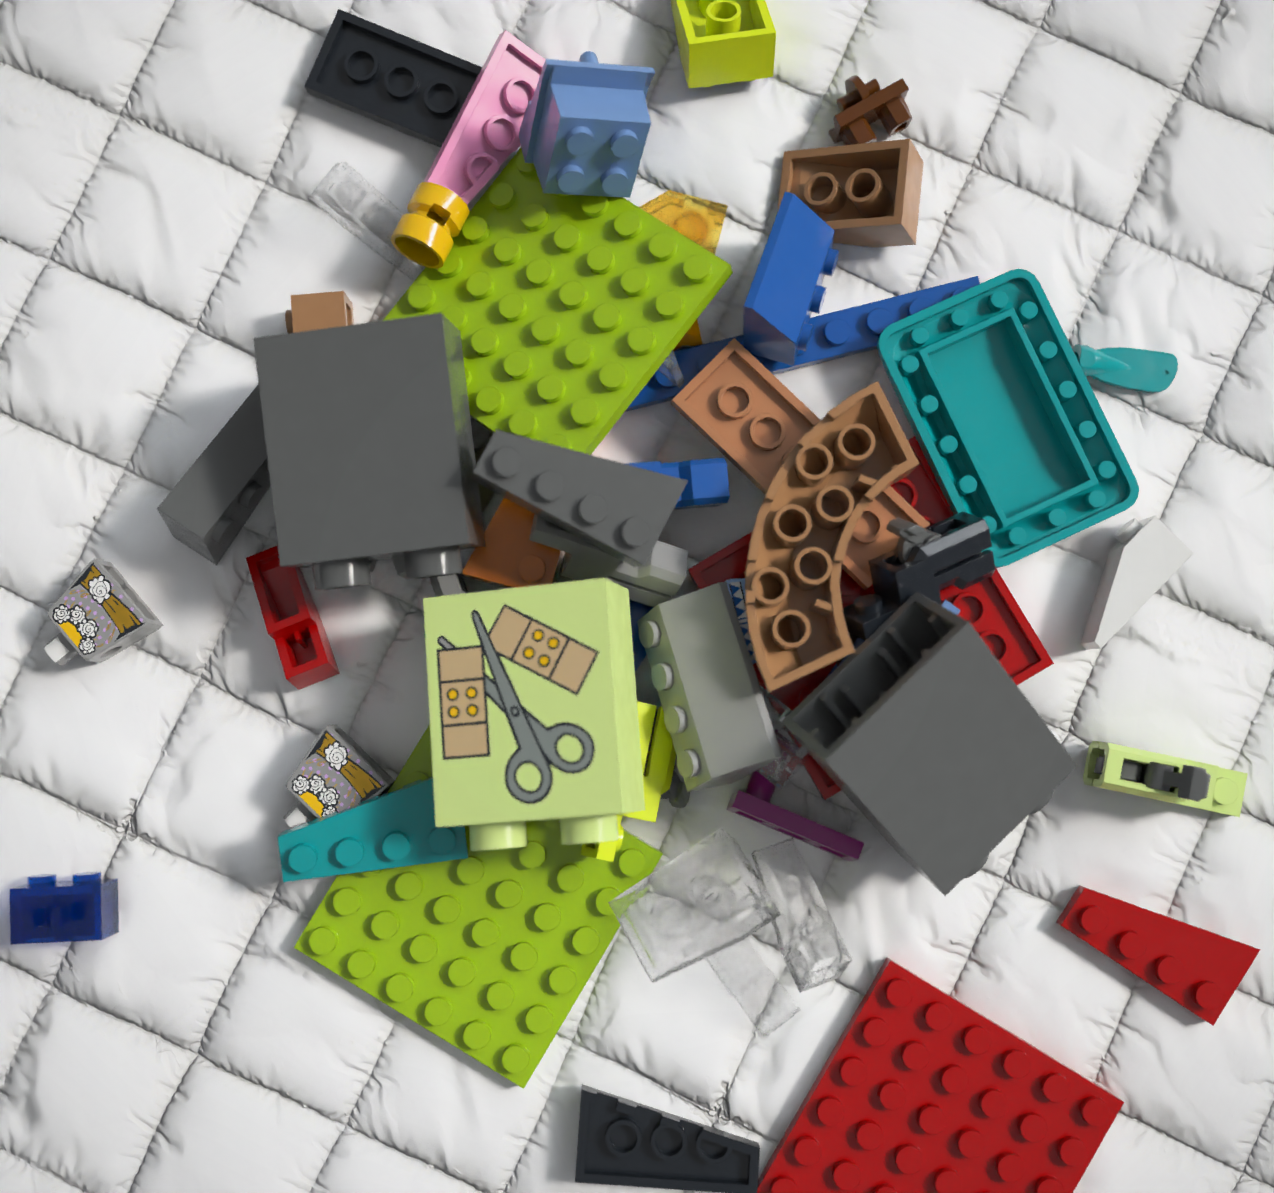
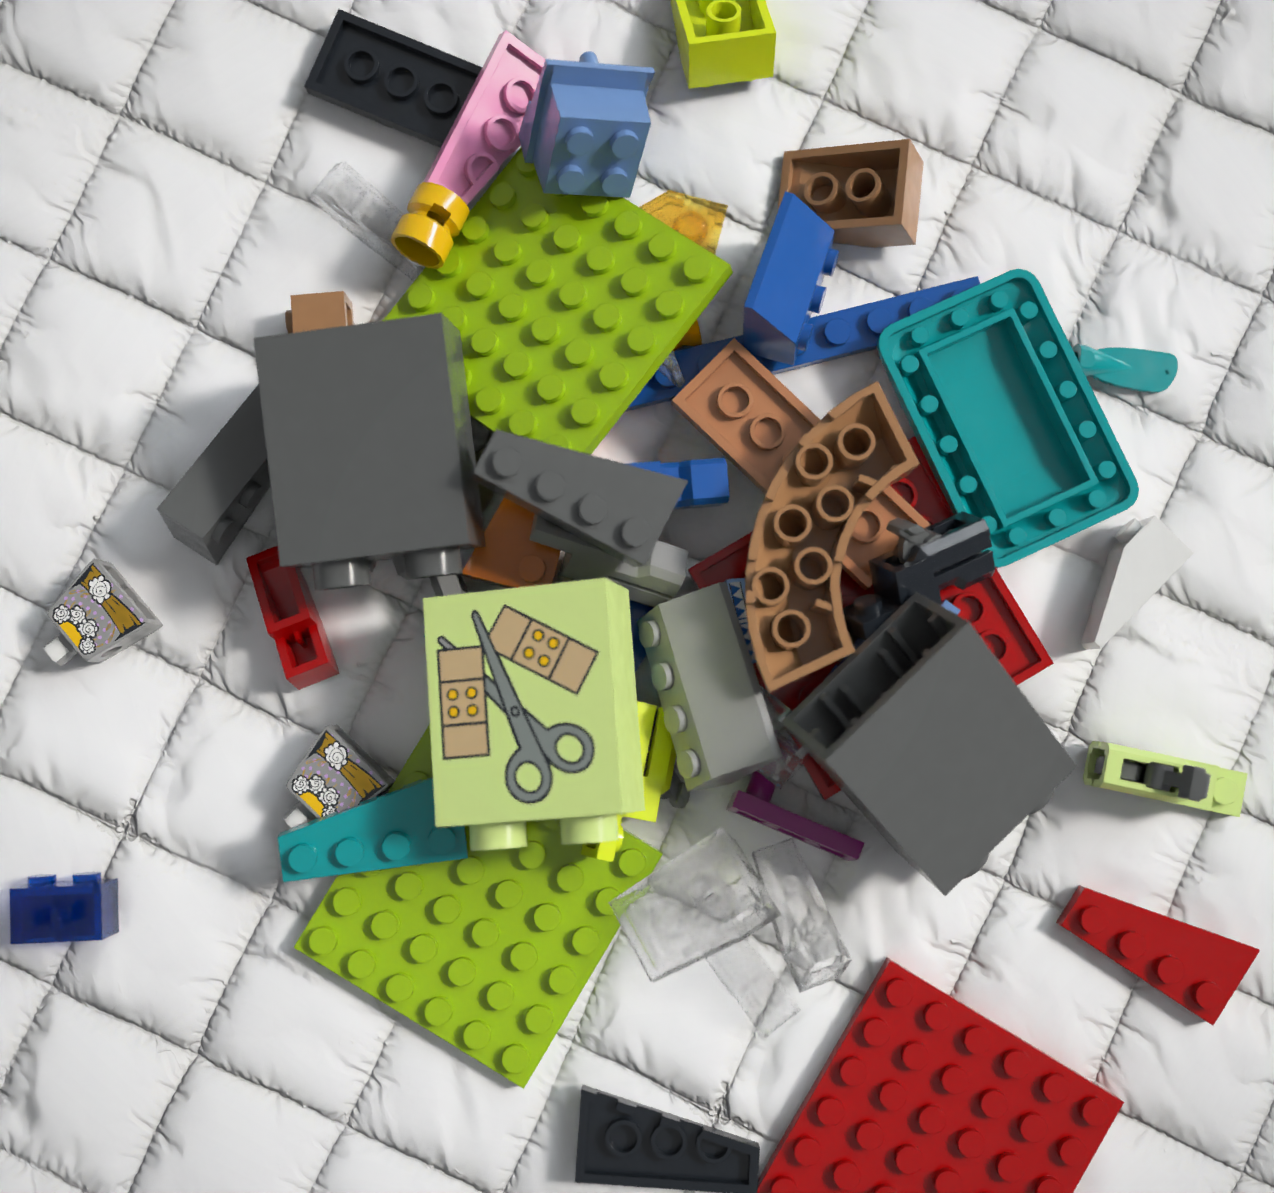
(866, 105): reddish brown hips -> none

